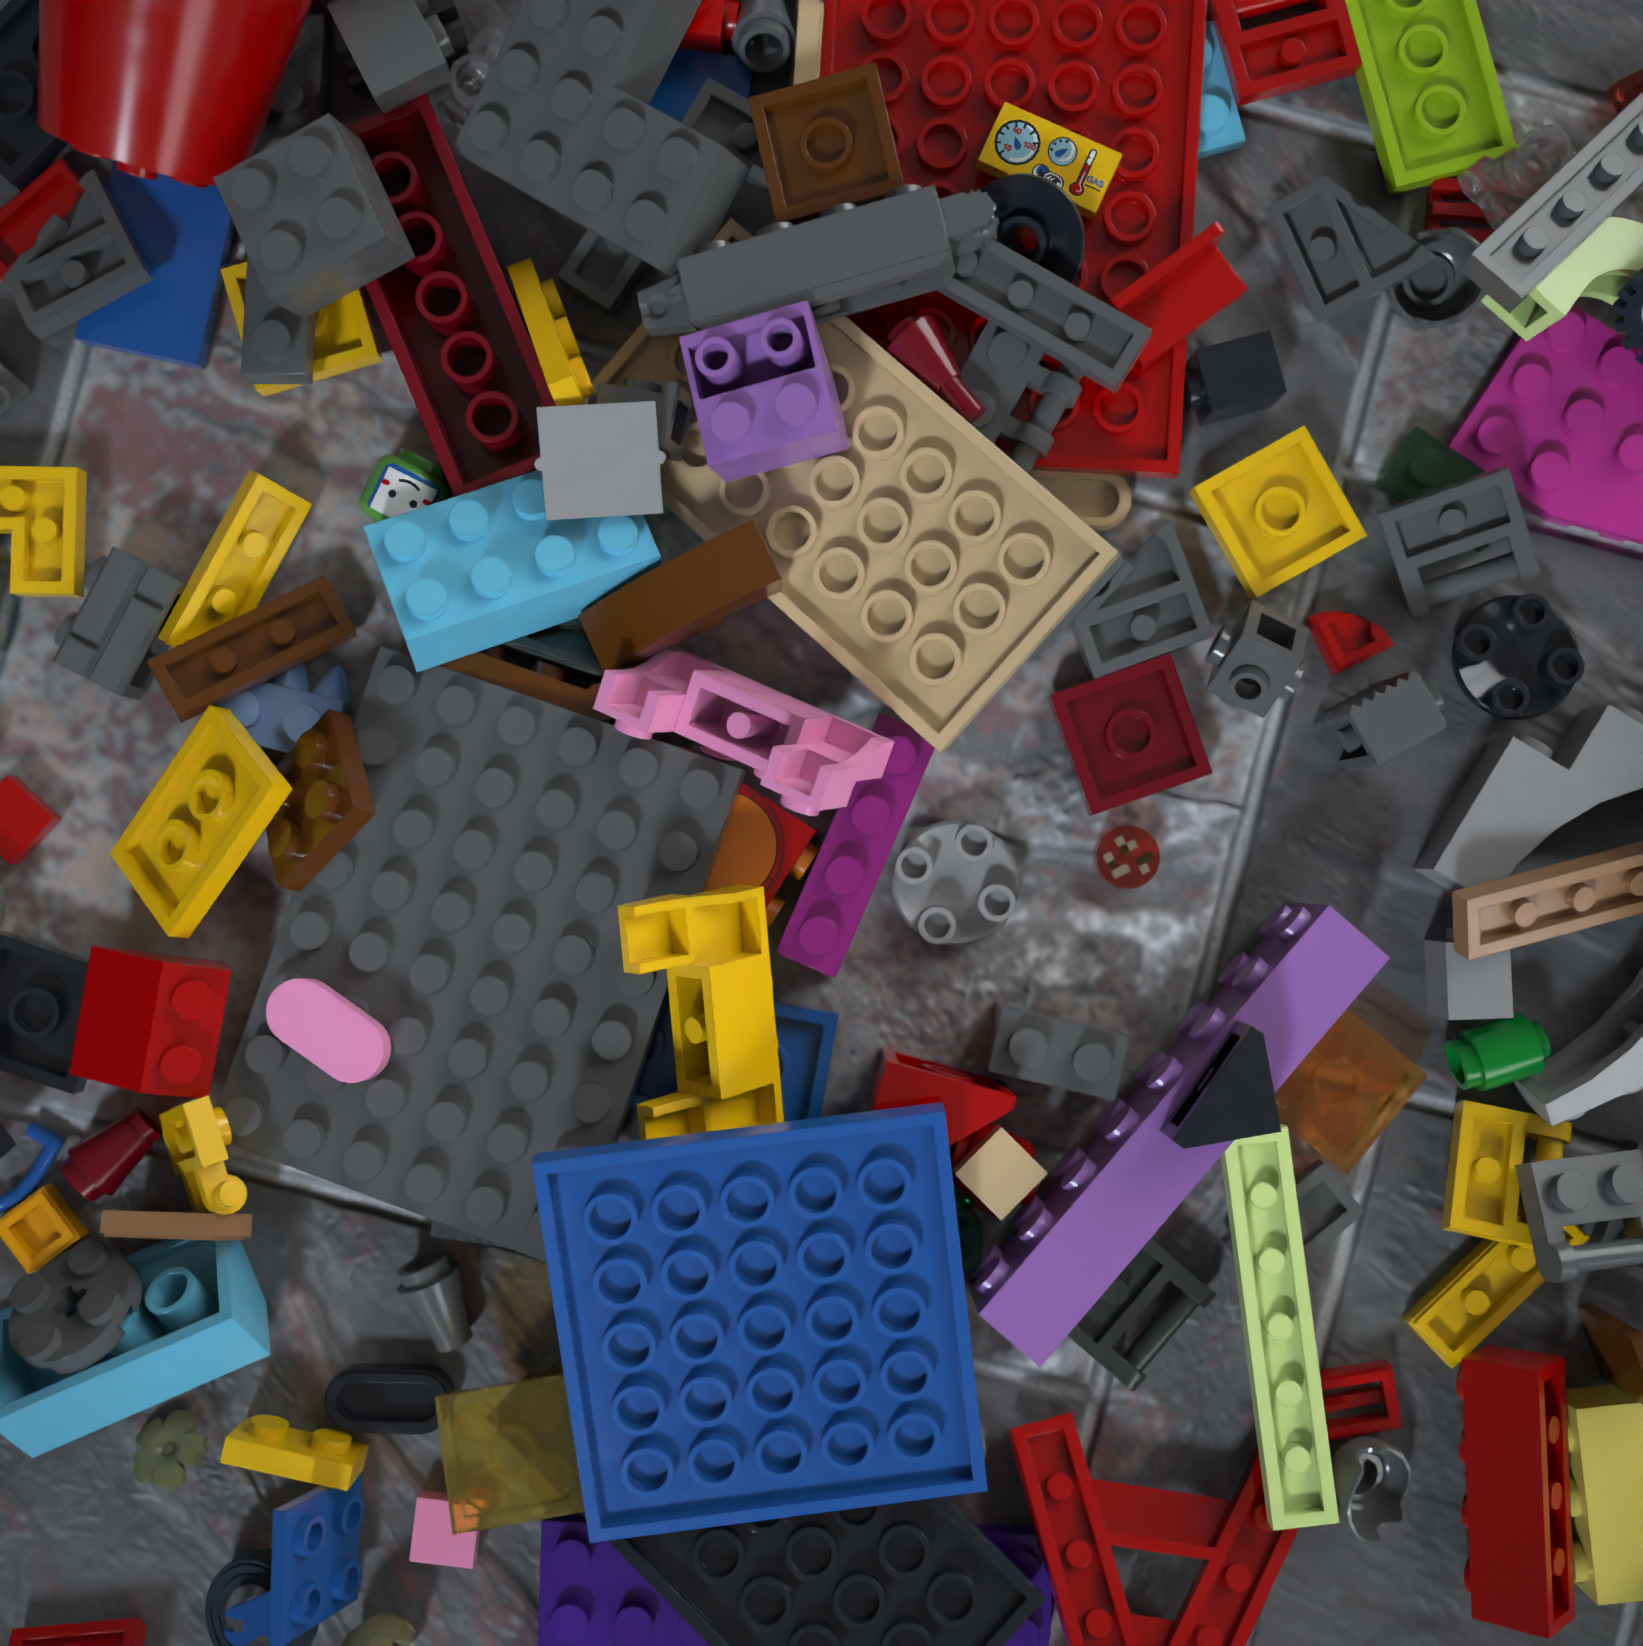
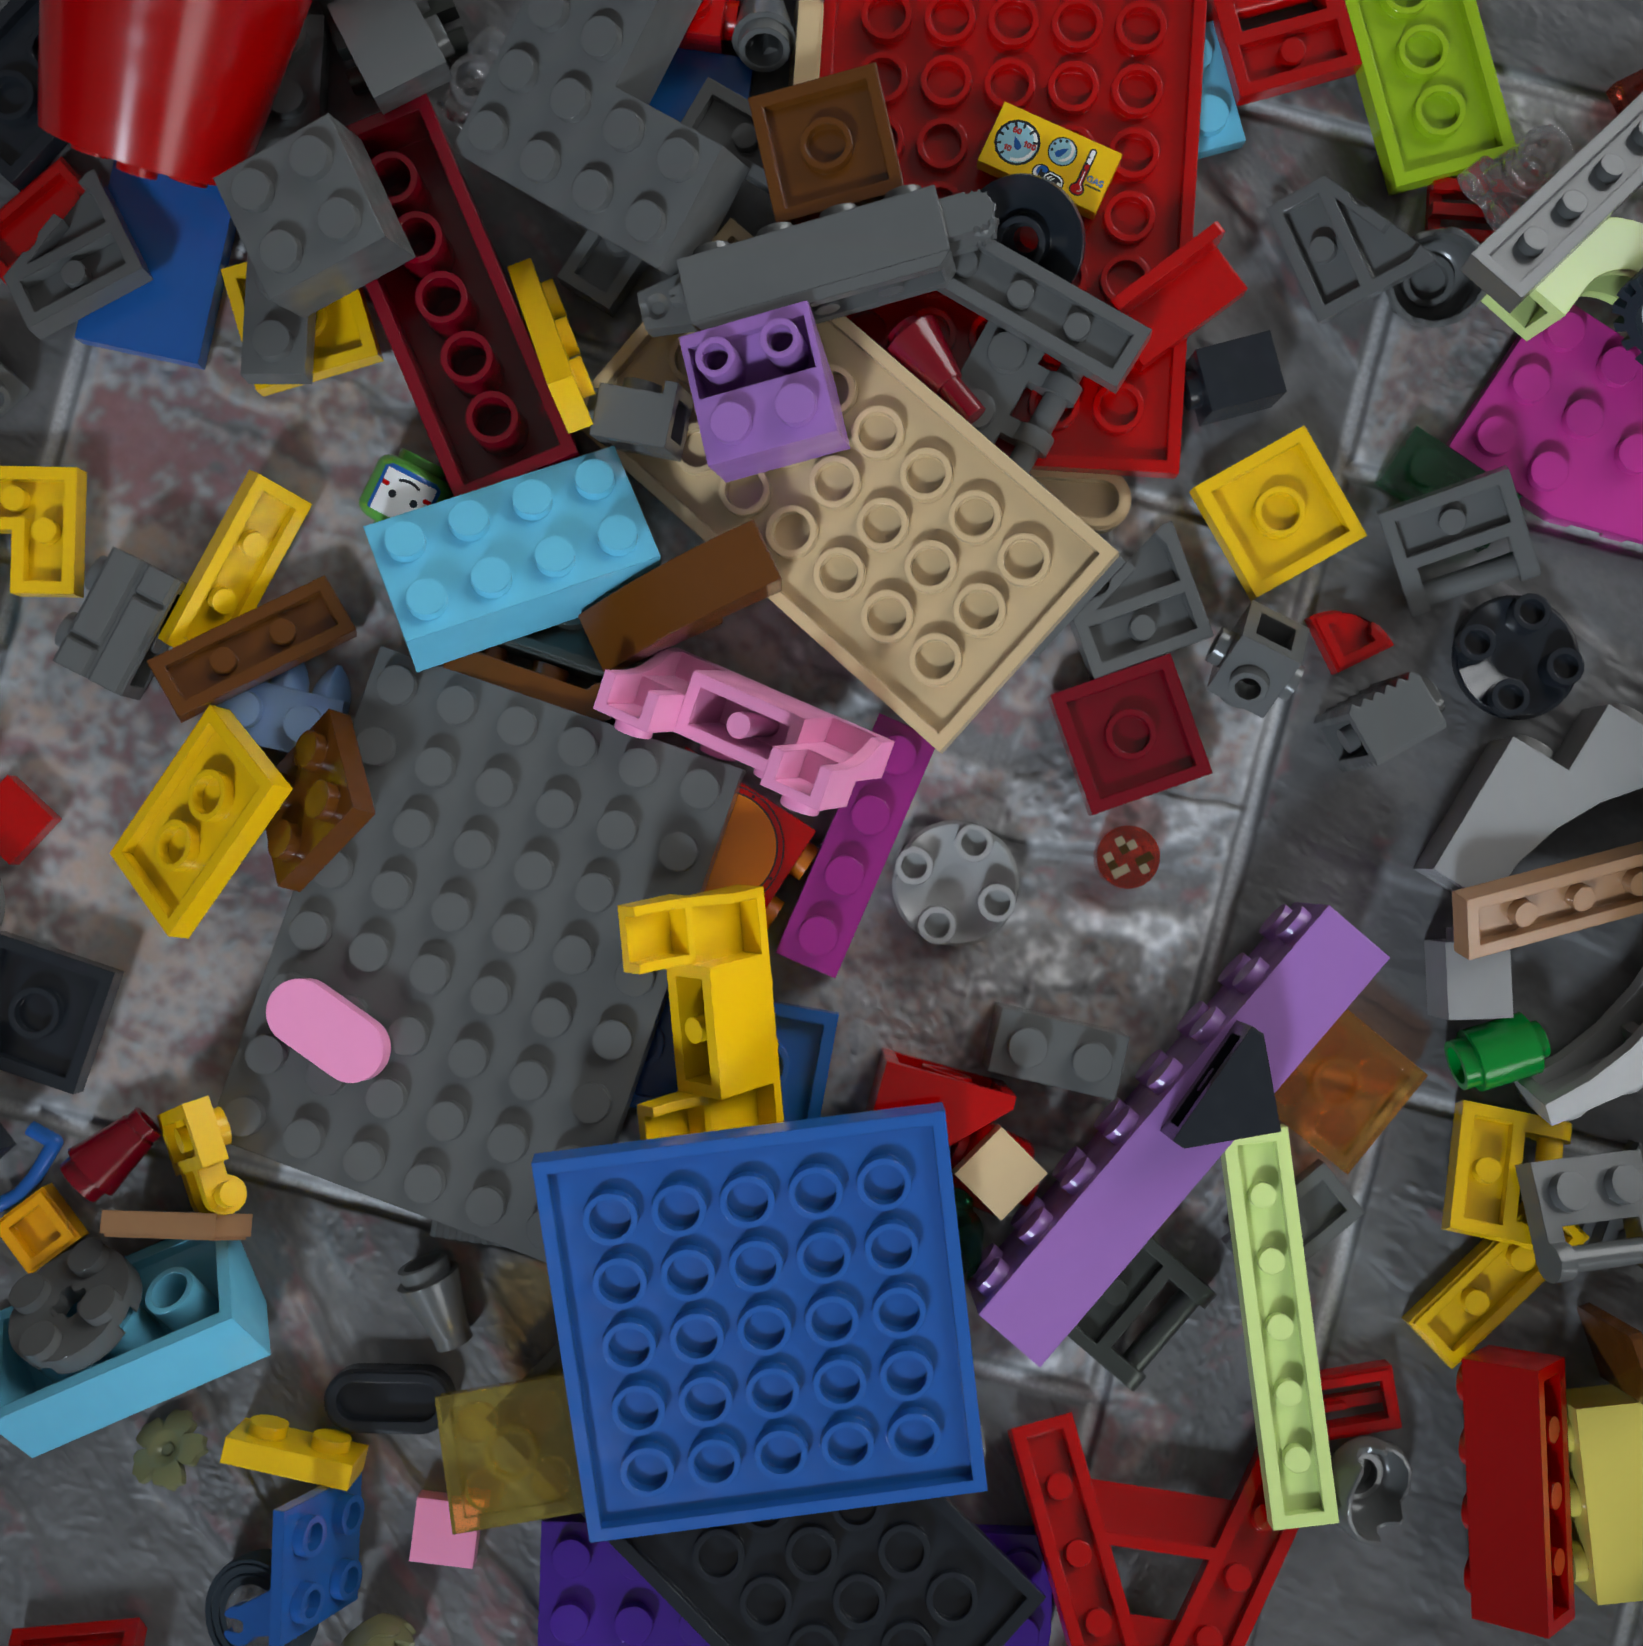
(150, 1021): red slope -> none
(600, 460): light grey piece -> none

